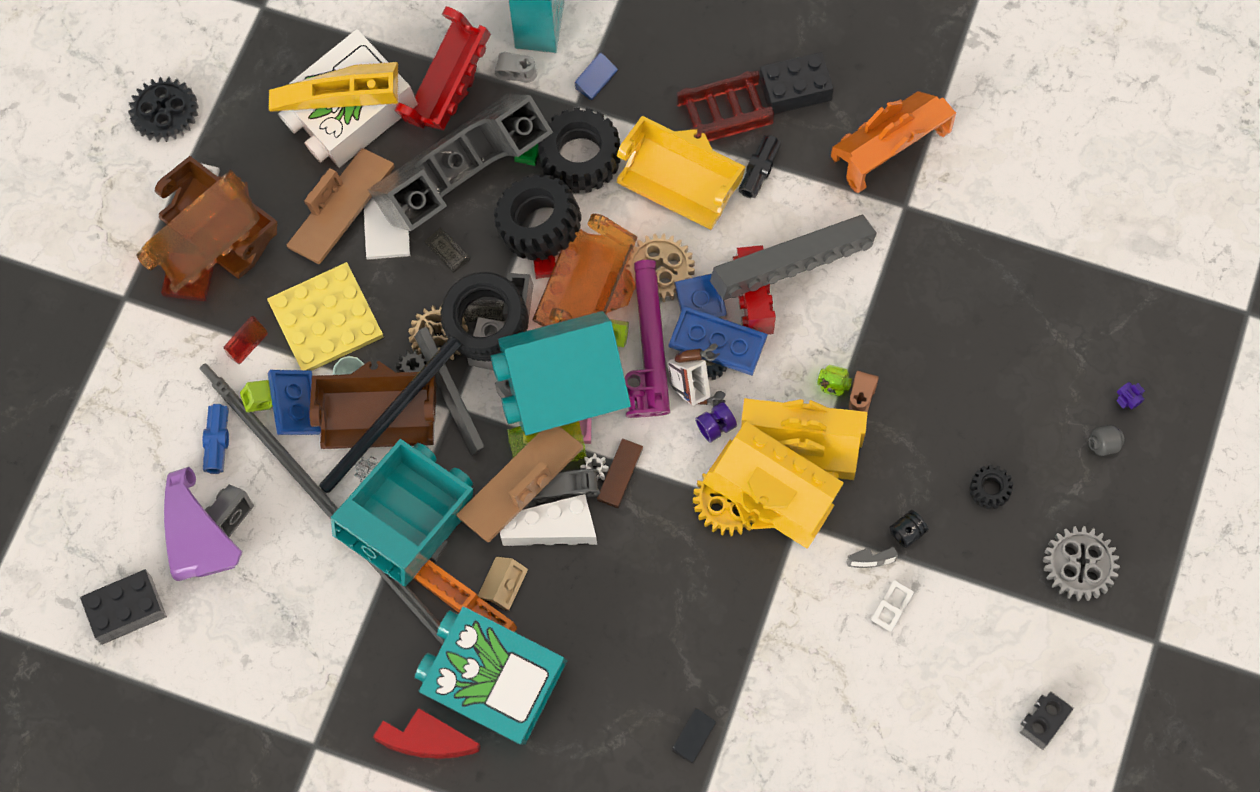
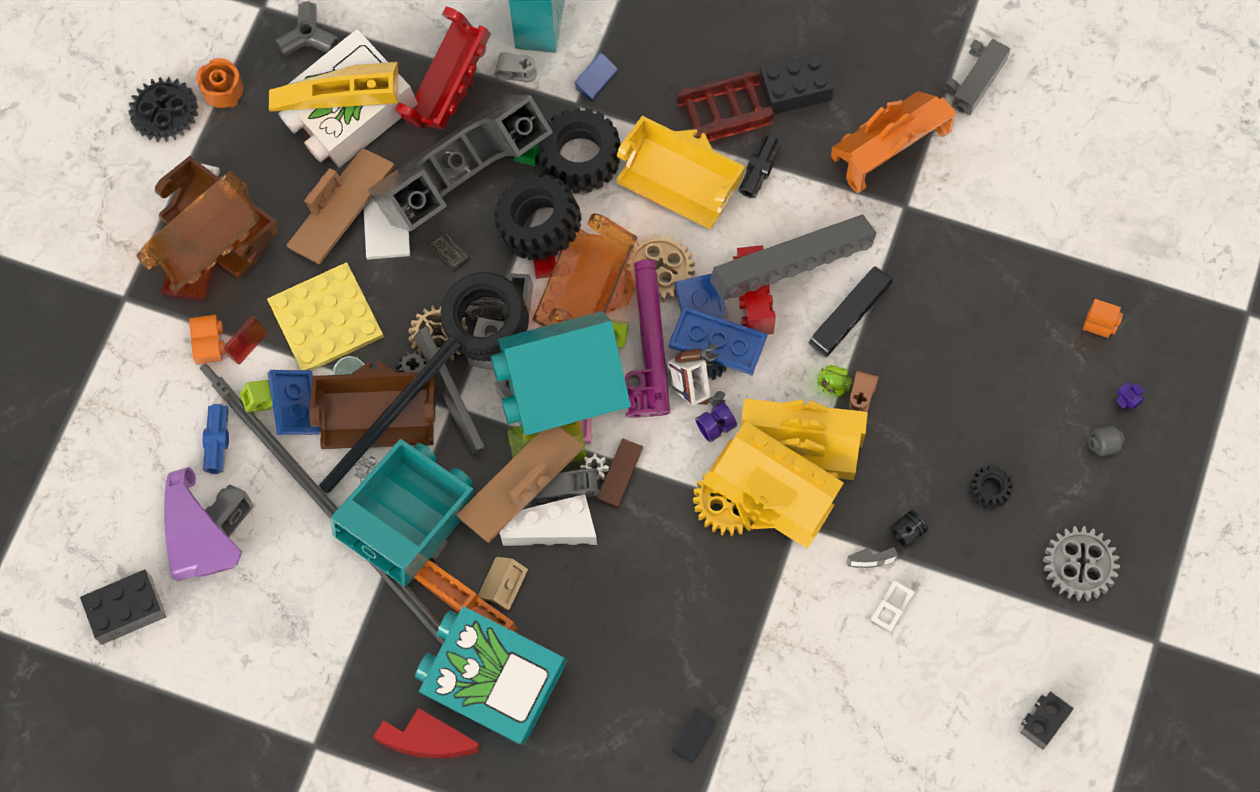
(206, 339): none -> orange brick
(220, 83): none -> orange brick
(306, 23): none -> dark grey piece
(850, 311): none -> black beam
(980, 77): none -> dark grey brick
(1103, 318): none -> orange brick

